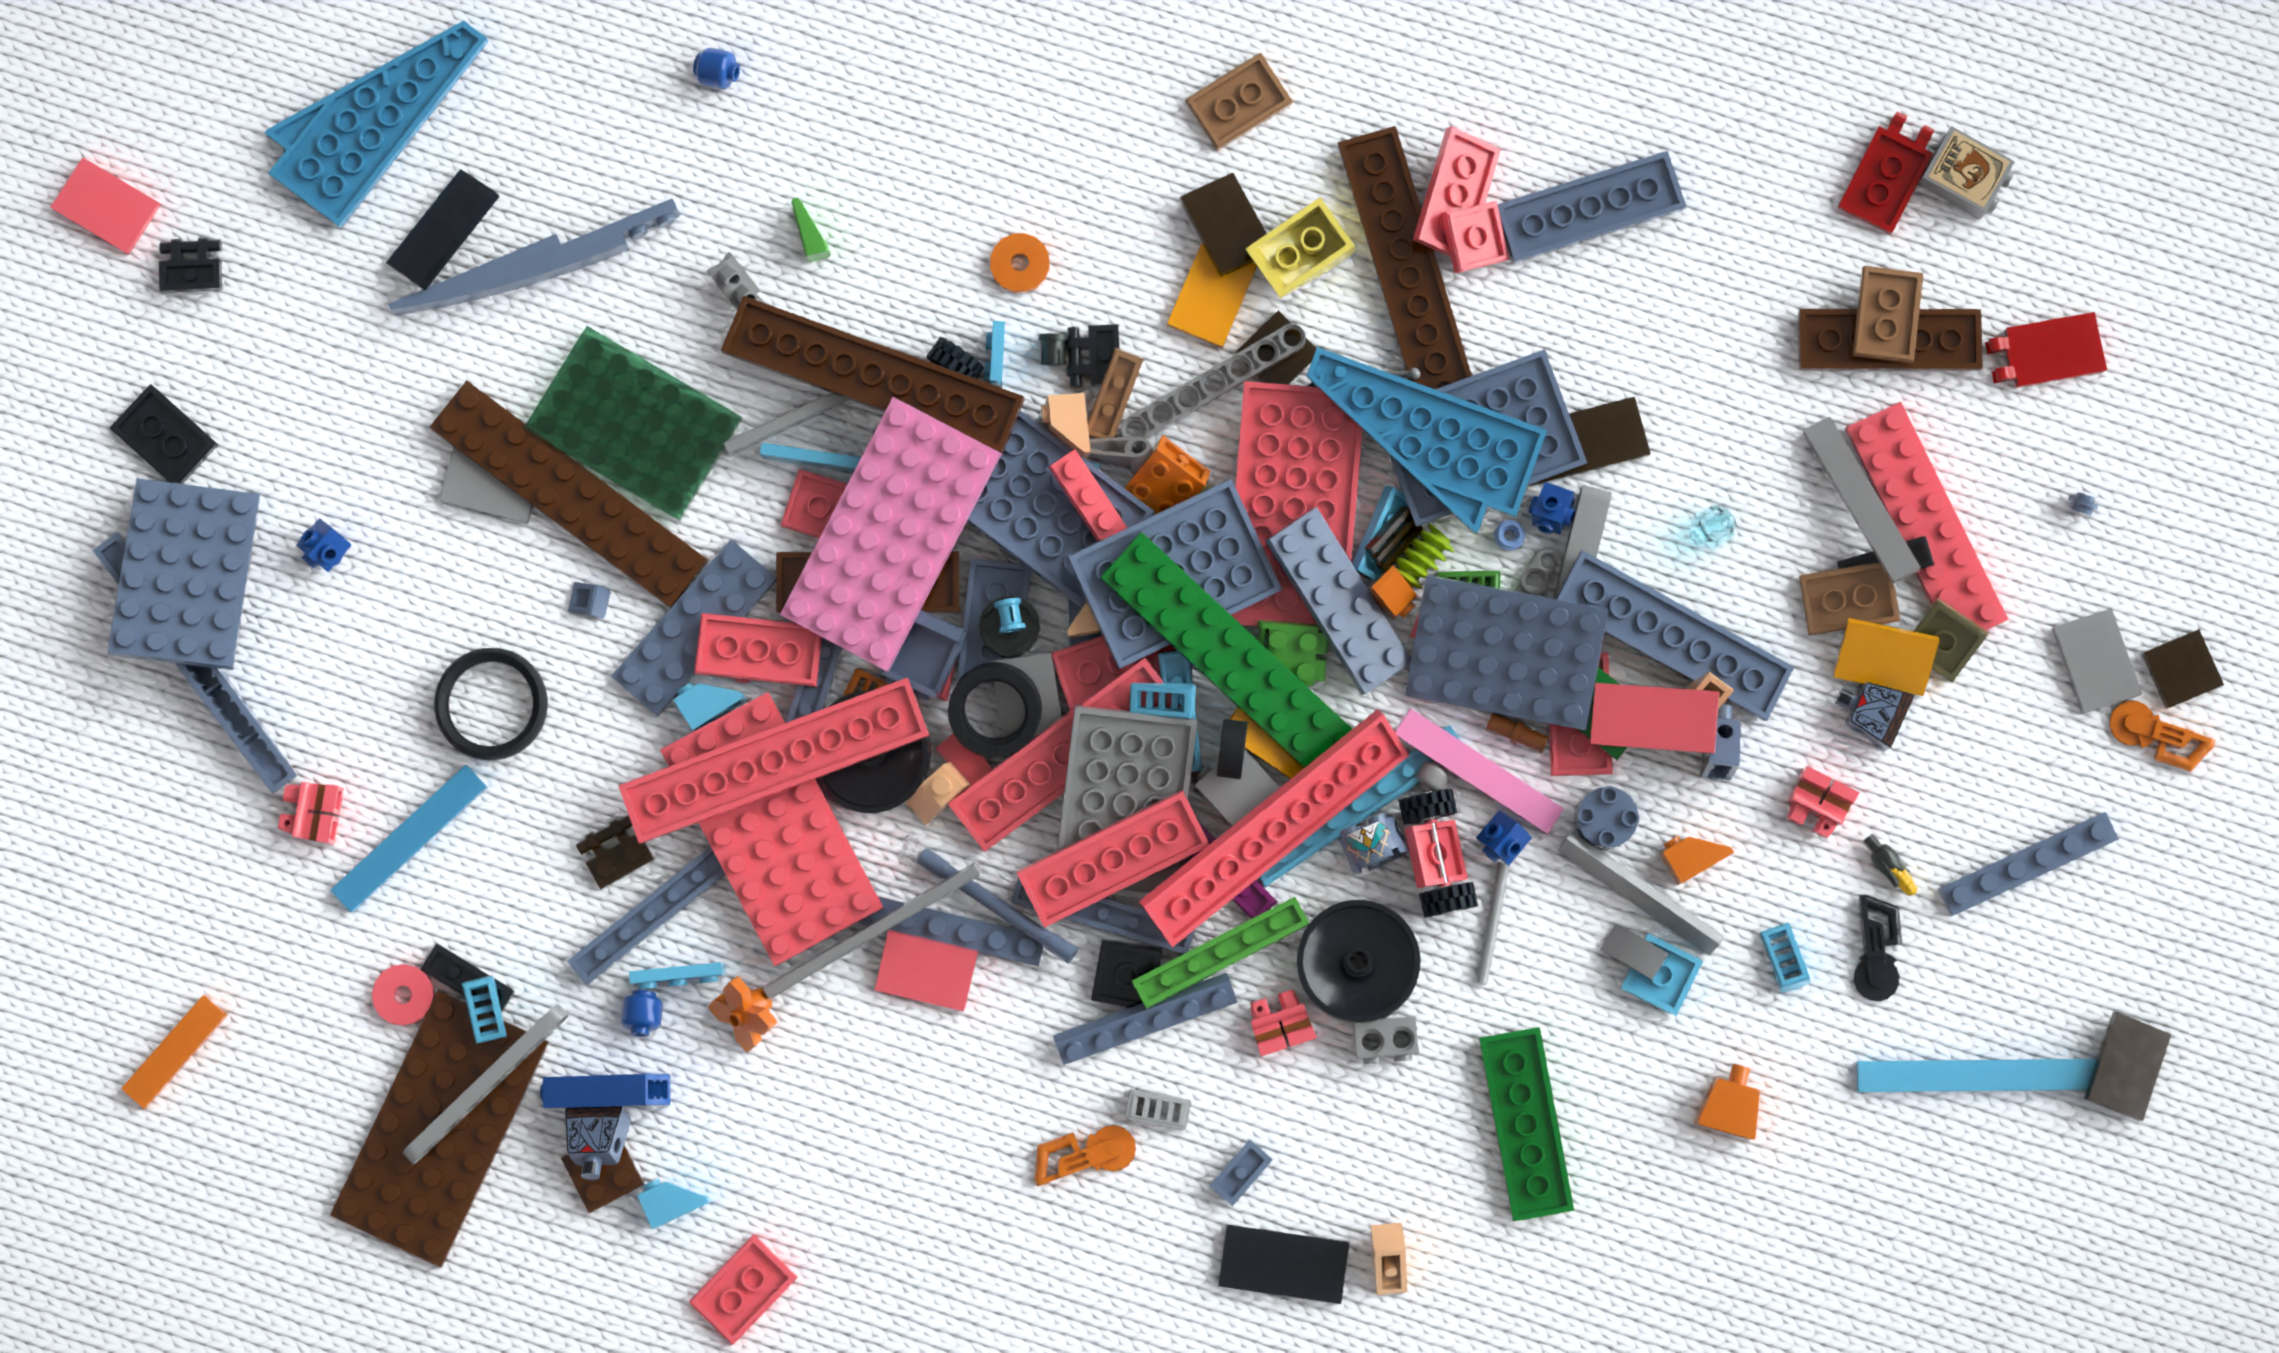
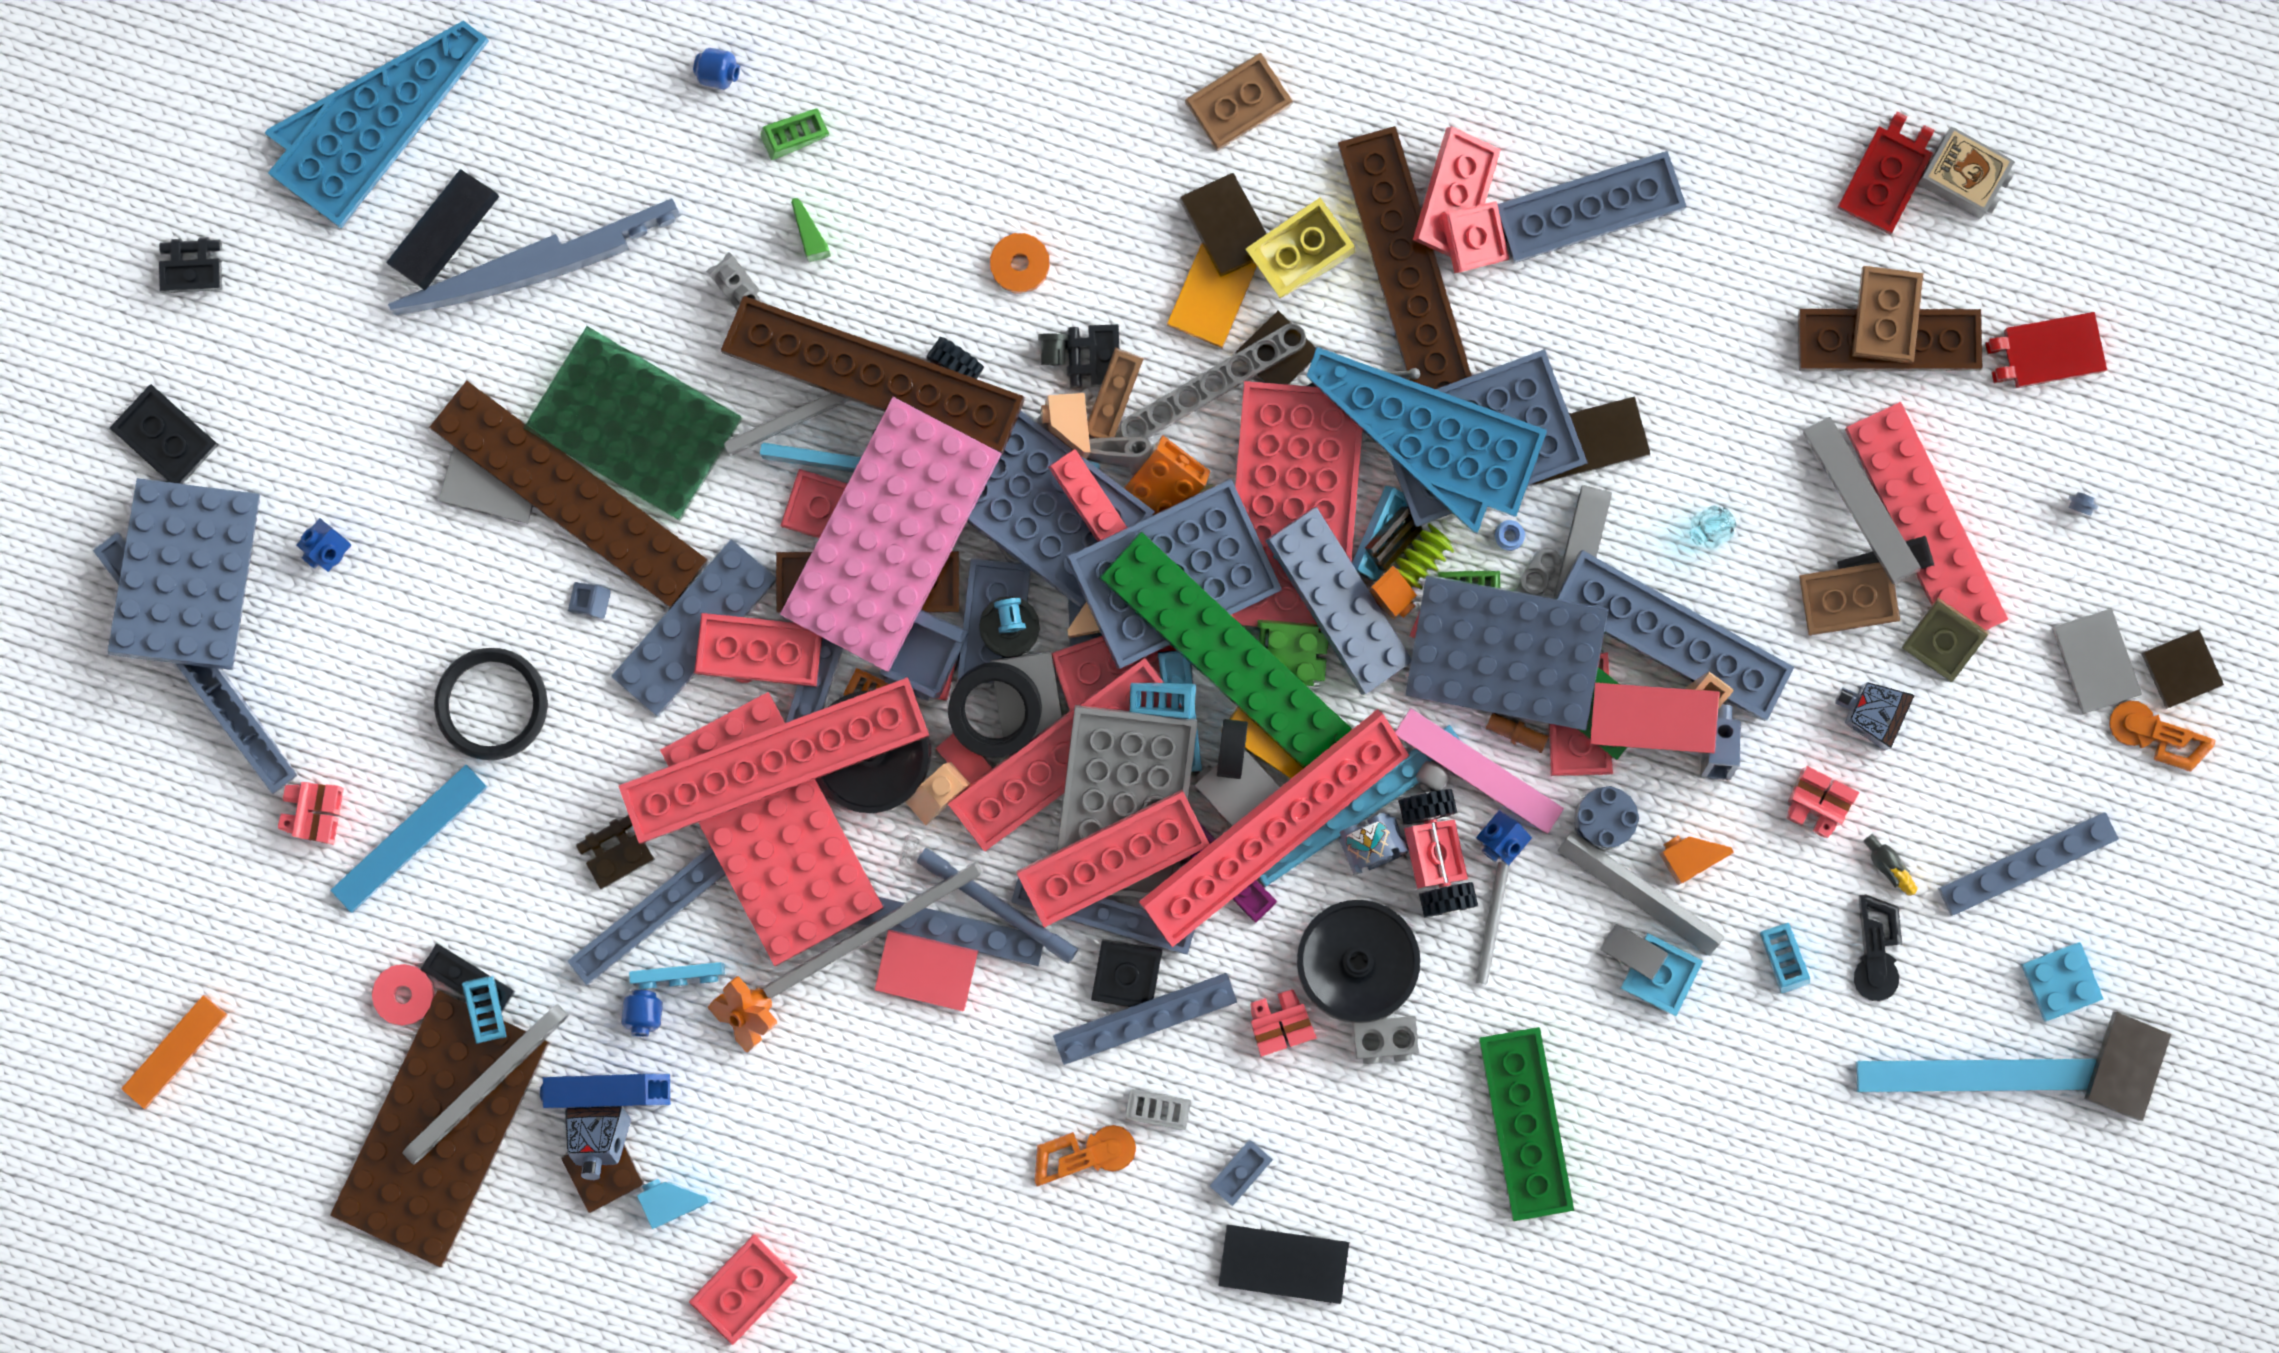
(105, 206): coral tile -> none
(706, 703): medium azure slope -> none
(786, 147): none -> bright green slope
(995, 342): medium azure plate -> none
(1220, 953): bright green plate -> none
(1389, 1258): light nougat slope -> none
(1552, 509): blue brick -> none
(1731, 1105): orange torso -> none
(1886, 656): light orange tile -> none
(2062, 981): none -> medium azure plate

